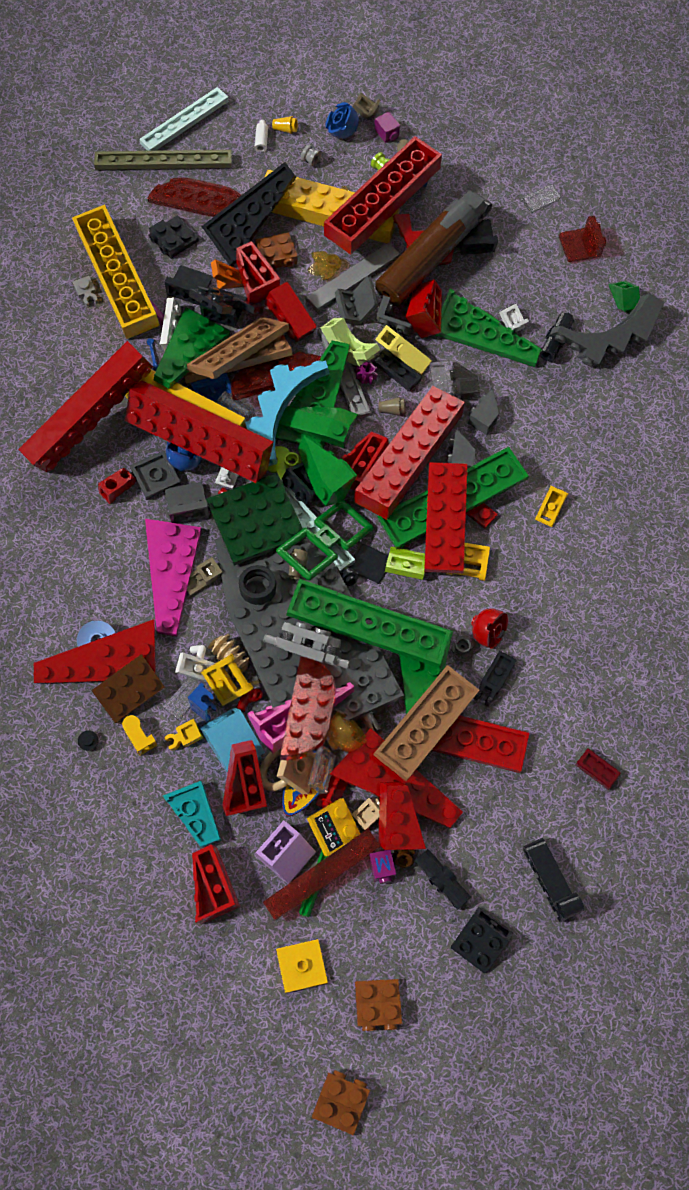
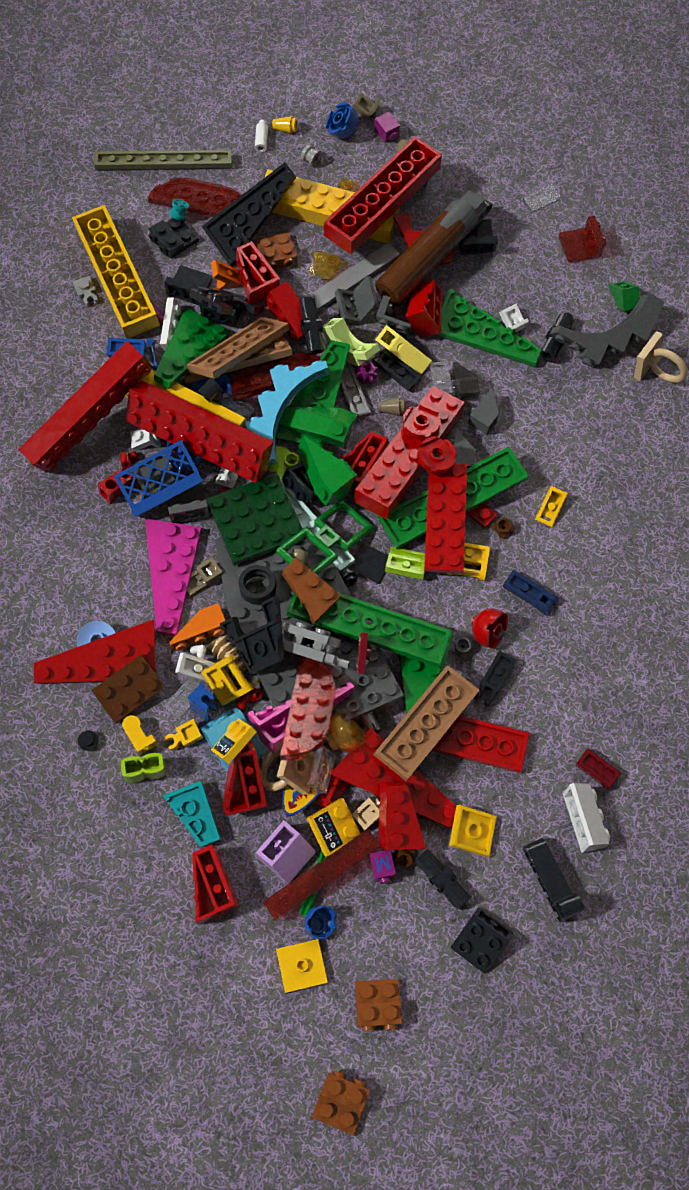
(116, 343): none -> blue hinge
(128, 458): none -> red arm
(137, 769): none -> lime brick
(142, 438): none -> white bracket
(168, 492): none -> blue fence
(179, 209): none -> teal wheel
(184, 120): light aqua plate -> none
(201, 626): none -> orange slope
(211, 391): none -> black piece
(233, 740): none -> yellow plate
(261, 646): none -> black wing
(311, 325): none -> black piece
(312, 591): none -> dark orange wing
(320, 922): none -> blue hair
(349, 185): none -> clear yellow plate
(363, 653): none -> dark red plate
(379, 161): lime wheel -> none
(417, 430): none -> plate
(432, 464): none -> red plate
(472, 831): none -> yellow plate
(503, 522): none -> reddish brown plate
(530, 592): none -> dark blue plate
(586, 817): none -> white slope
(650, 357): none -> tan tile

